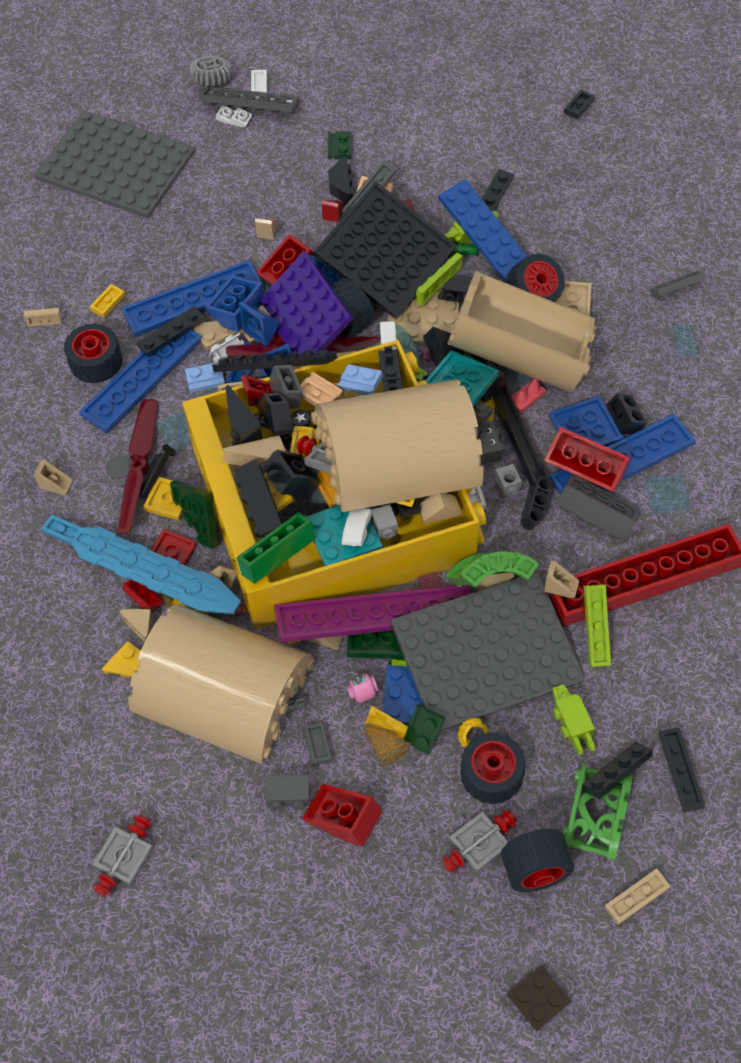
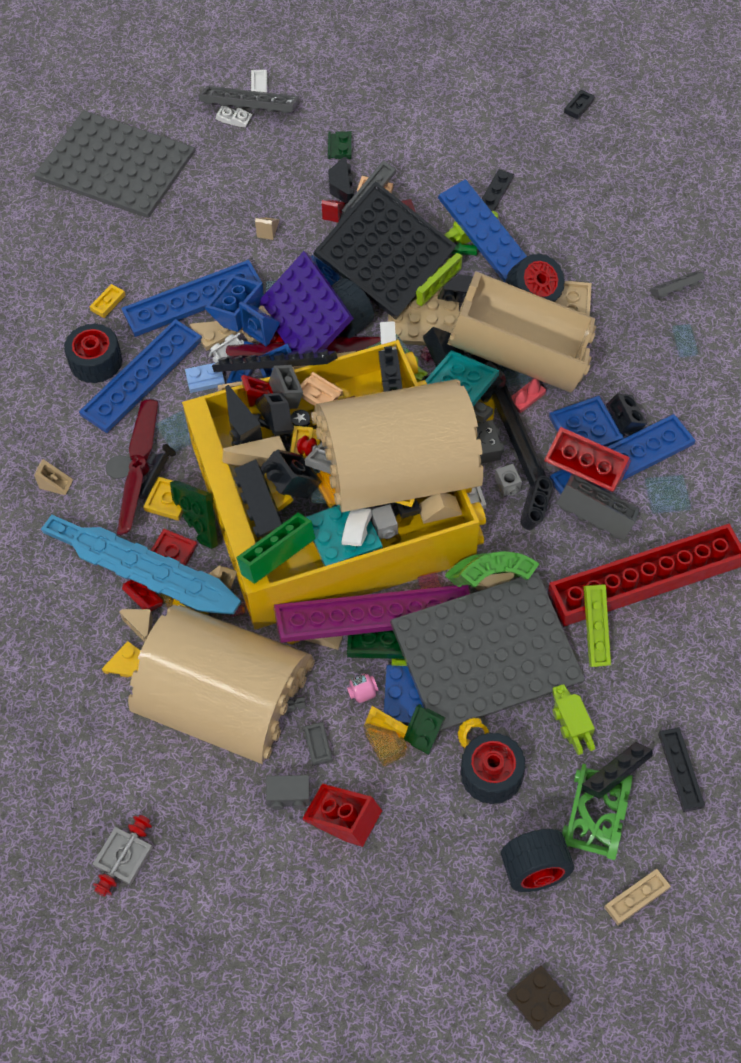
(43, 317): tan plate -> none
(170, 331): black plate -> none
(210, 70): light grey gear -> none
(282, 258): red slope -> none
(360, 380): light blue plate -> none
(406, 339): clear light blue tile -> none
(479, 841): light grey plate -> none
(560, 581): tan slope -> none

